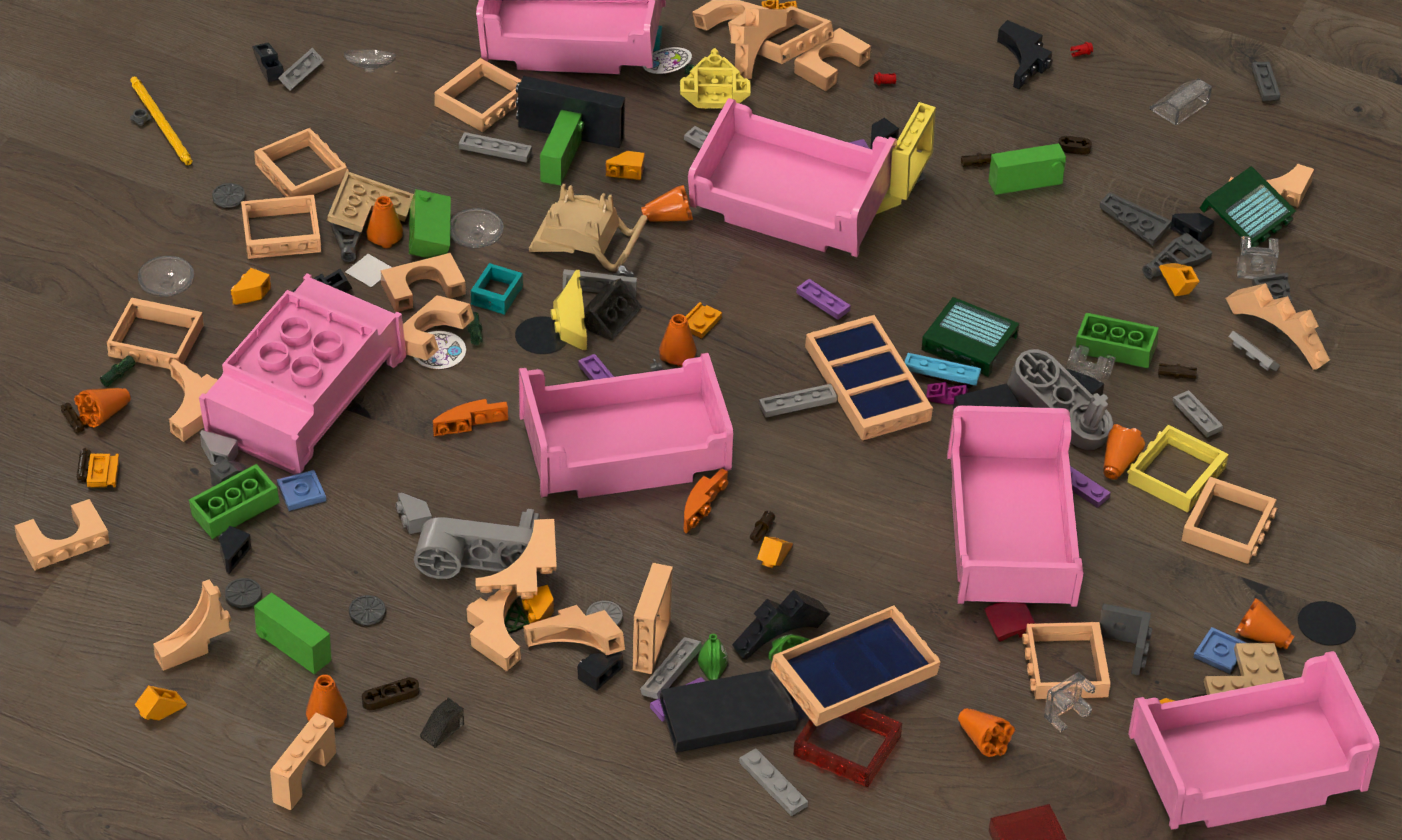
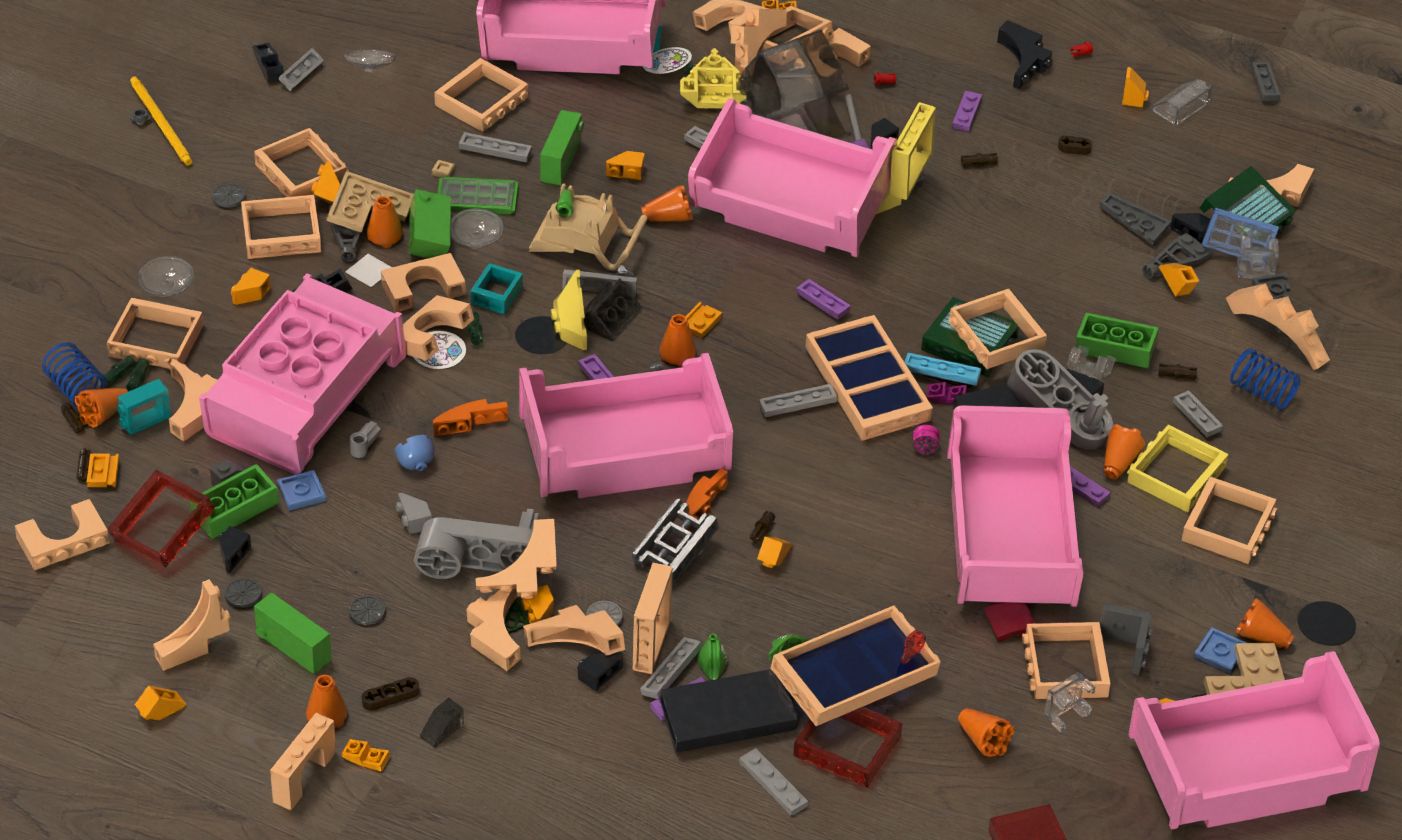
(78, 354): none -> blue piece
(138, 374): none -> clear green pin
(140, 504): none -> clear red window
(151, 391): none -> teal window
(218, 447): light grey slope -> none
(327, 185): none -> light orange slope
(361, 754): none -> light orange slope
(363, 439): none -> light grey piece
(415, 453): none -> medium blue cylinder
(443, 169): none -> tan tile
(486, 194): none -> clear piece
(542, 101): black brick -> none
(565, 204): none -> bright green cone
(689, 546): none -> dark grey fence
(775, 619): black arch -> none
(795, 85): none -> clear smoke windscreen
(853, 118): none -> light grey piece
(913, 645): none -> clear red piece
(926, 438): none -> dark pink wheel
(967, 111): none -> medium lavender plate
(981, 306): none -> light nougat window
(1027, 169): bright green brick -> none
(1134, 89): none -> light orange slope
(1227, 228): none -> clear piece
(1253, 351): light grey plate -> none
(1294, 387): none -> blue piece

